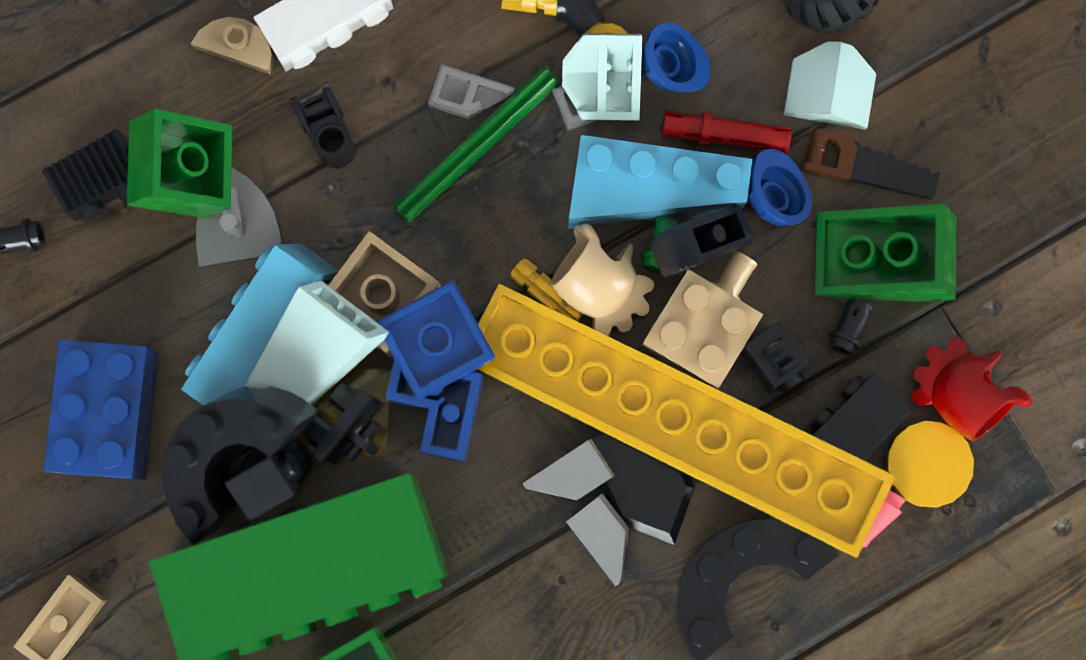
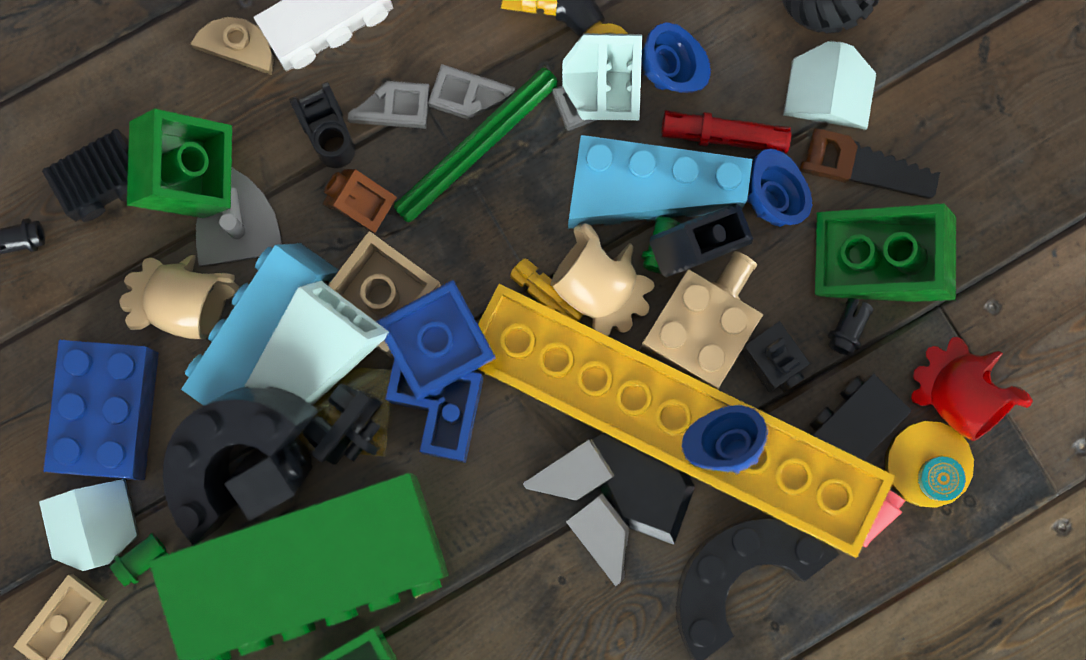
(90, 524): none -> light aqua slope
(136, 561): none -> green pin
(176, 298): none -> tan piece
(358, 198): none -> dark orange bracket
(394, 105): none -> light grey tile
(726, 439): none -> blue piece
(941, 478): none -> teal tile

